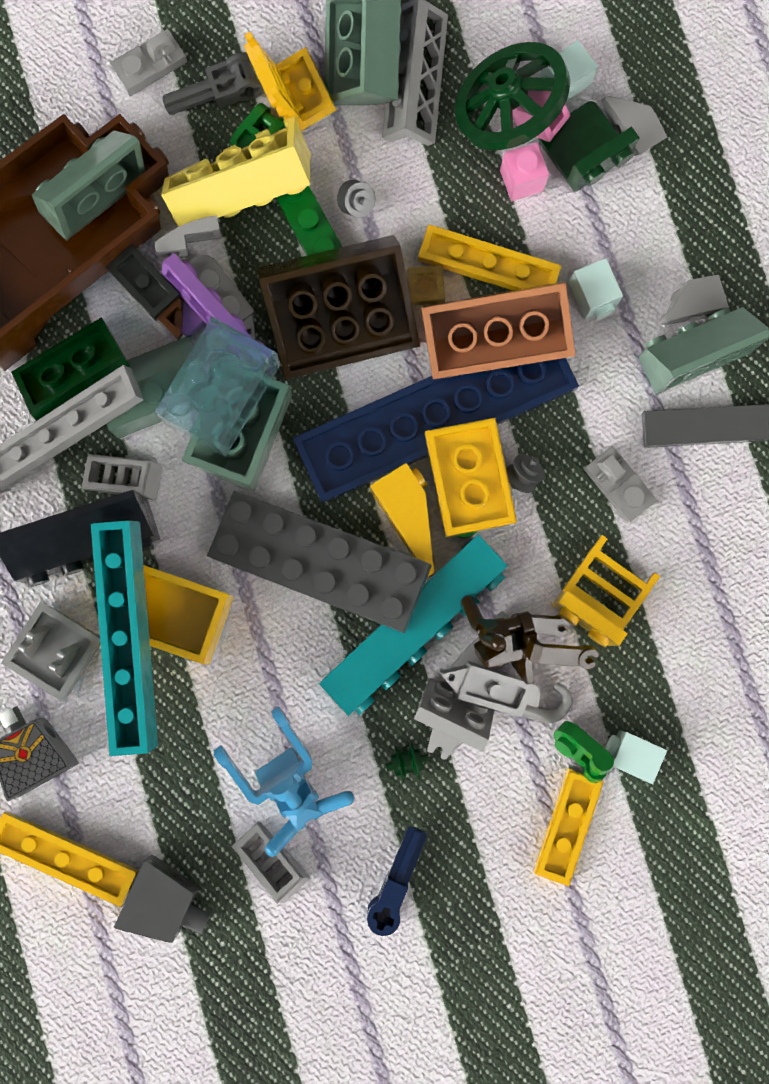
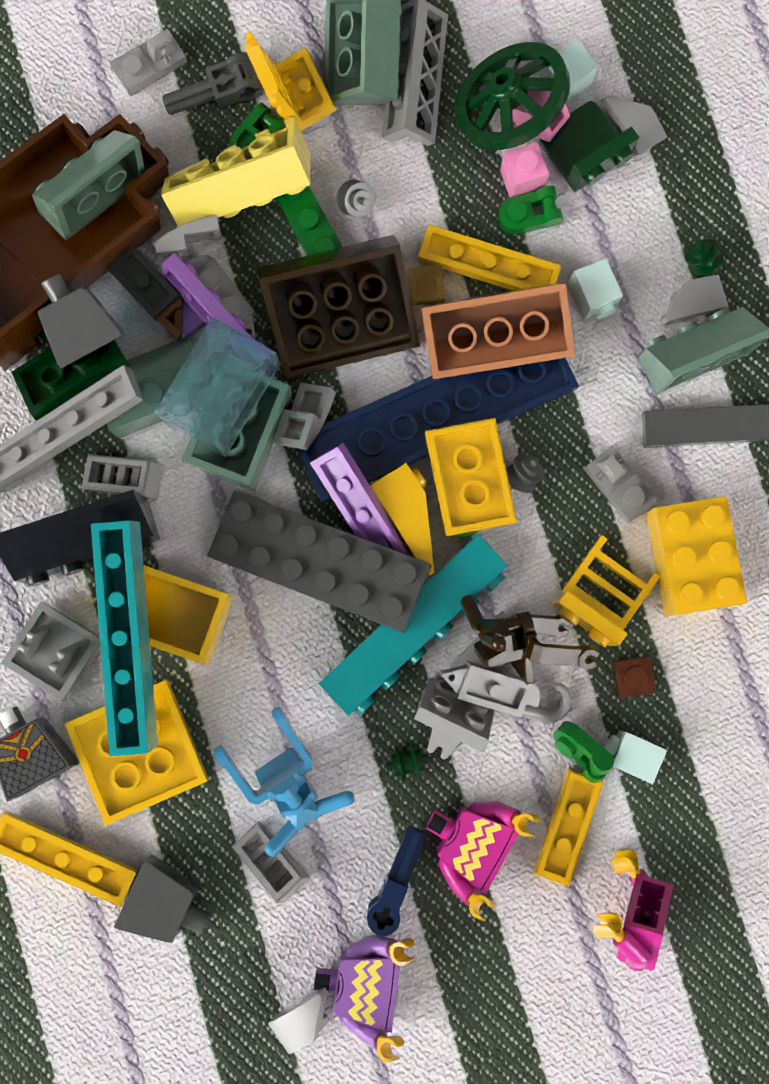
(75, 321): none -> dark grey torso
(138, 780): none -> yellow plate
(301, 1023): none -> slope
(305, 419): none -> light grey slope
(356, 499): none -> medium lavender plate
(368, 990): none -> medium lavender torso
(476, 847): none -> dark pink torso
(517, 212): none -> green plate
(634, 677): none -> copper plate
(645, 918): none -> dark pink torso
(696, 556): none -> yellow piece
(704, 257): none -> dark green wheel

